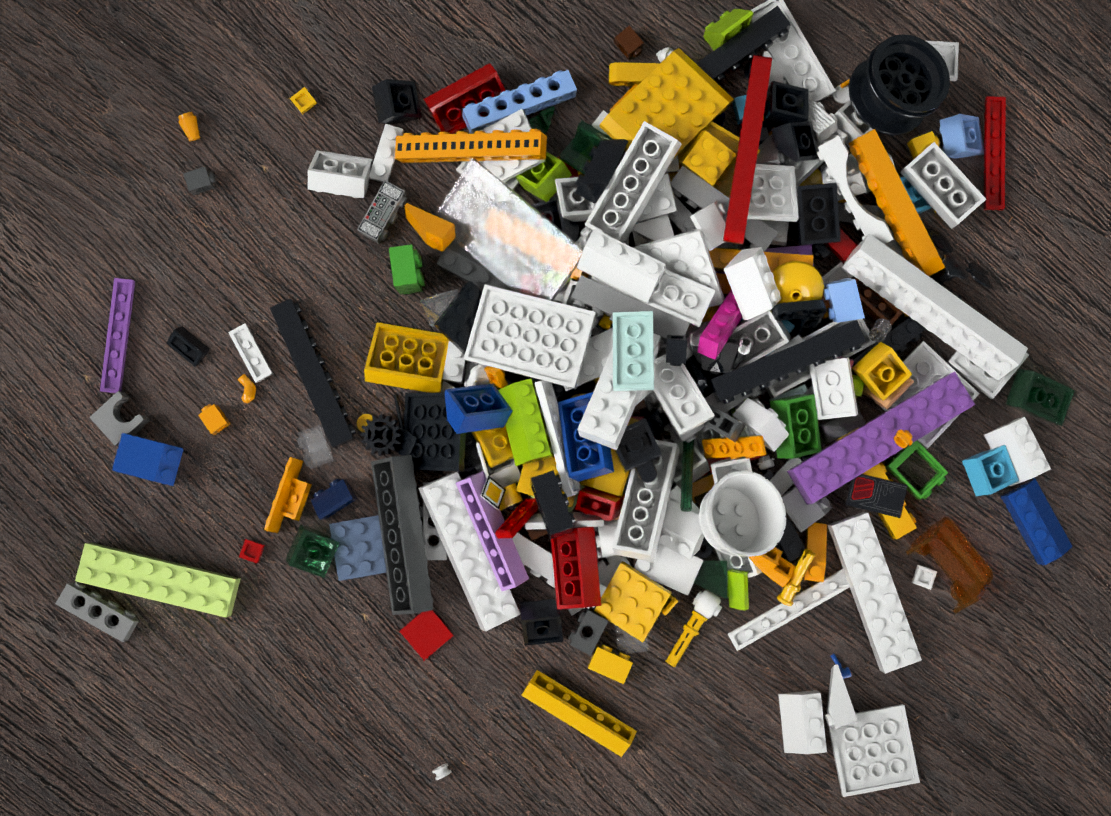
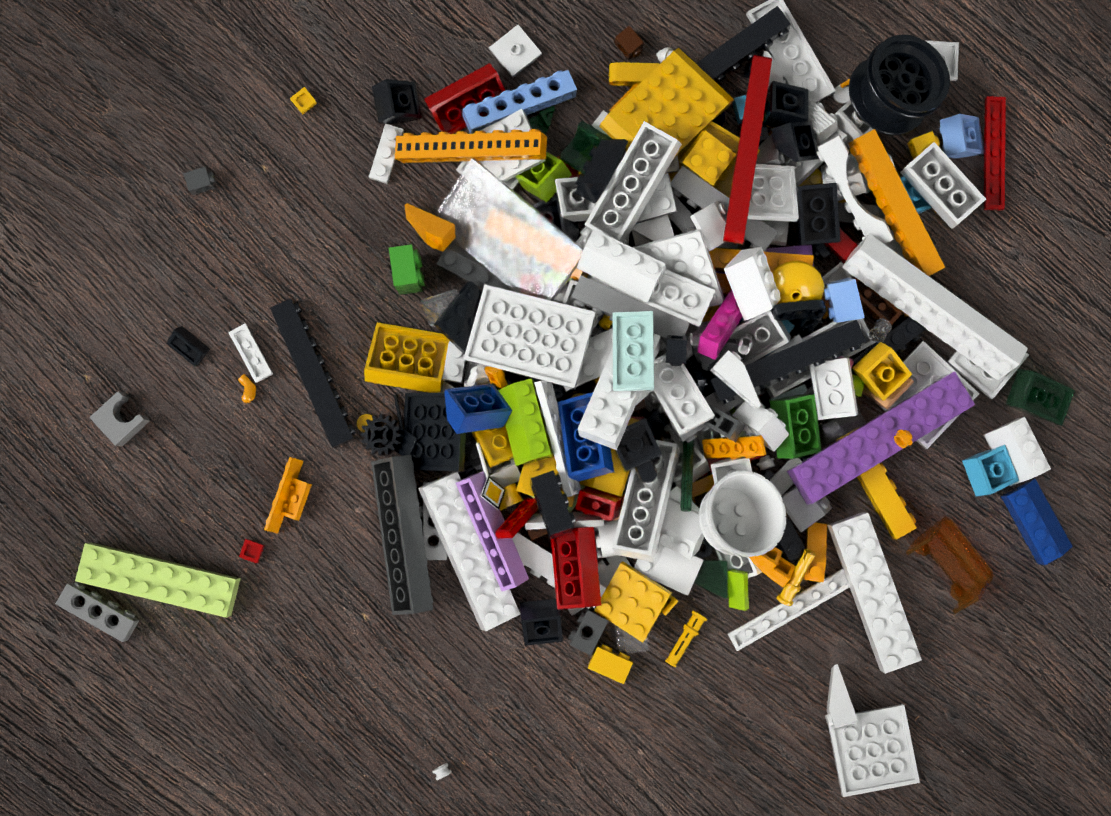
(117, 335): medium lavender plate -> none
(147, 459): blue slope -> none
(189, 125): light orange cone -> none
(214, 418): light orange brick -> none
(312, 551): clear green slope -> none
(315, 447): clear brick -> none
(333, 499): dark blue slope -> none
(339, 174): white slope -> none
(359, 548): sand blue plate -> none
(382, 212): brick -> none
(426, 633): red tile -> none
(515, 51): none -> white plate
(579, 713): yellow brick -> none
(707, 604): white head -> none
(727, 27): lime slope -> none
(735, 375): none -> white slope
(802, 722): white slope -> none
(845, 672): blue hand -> none
(877, 495): black sticker -> none
(902, 455): bright green window -> none
(924, 577): white tile -> none
(953, 267): black plant -> none

